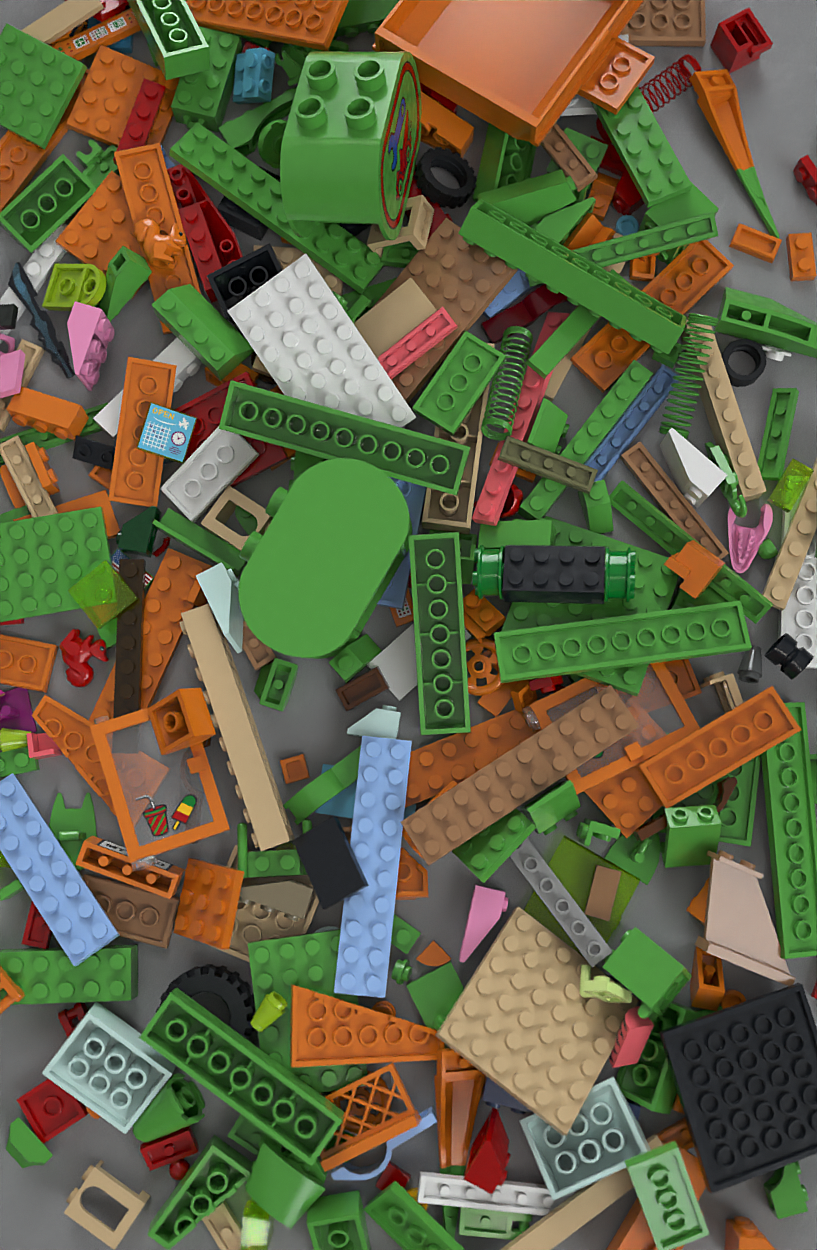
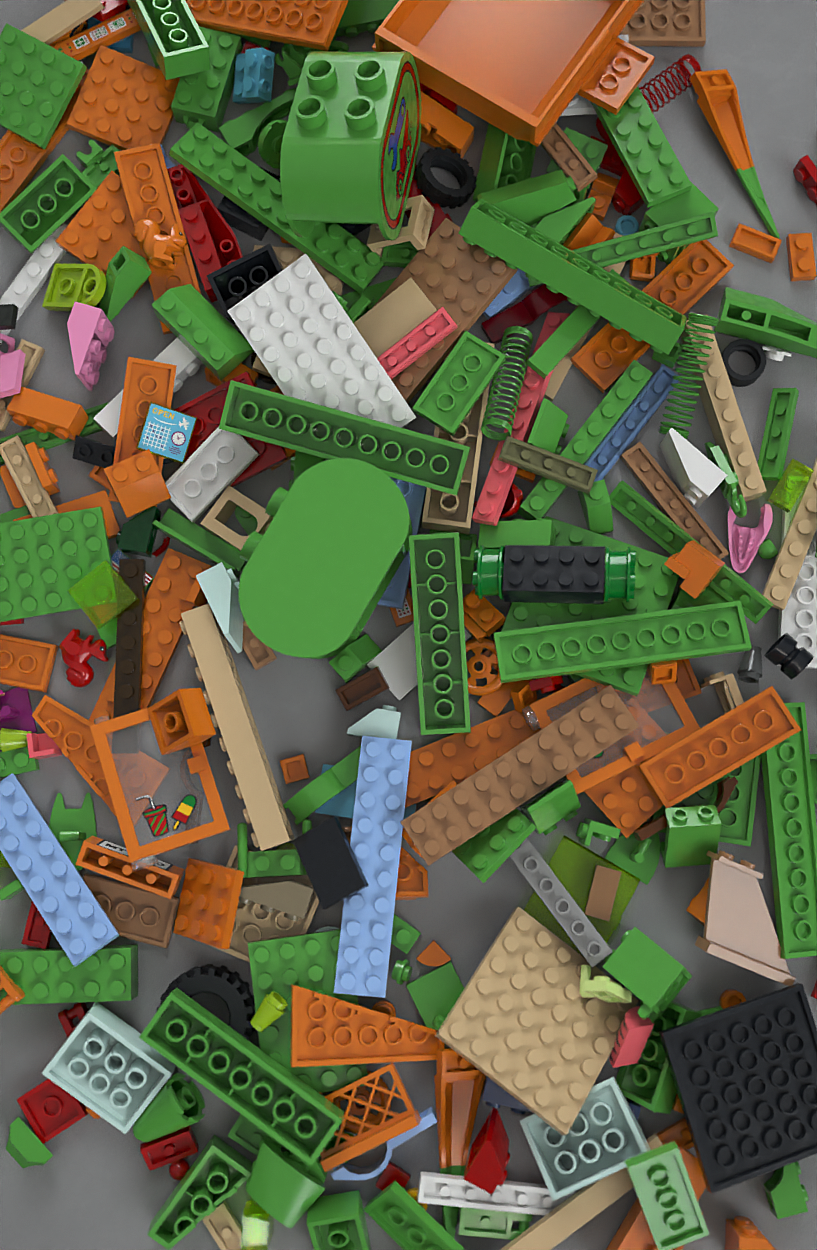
(40, 321): black sword -> none
(100, 1178): tan panel -> none
(137, 483): none -> orange slope
(142, 116): red plate -> none
(276, 684): bright green slope -> none
(483, 914): bright pink slope -> none
(663, 672): none -> orange tile
(706, 981): orange slope -> none
(740, 40): red plate -> none

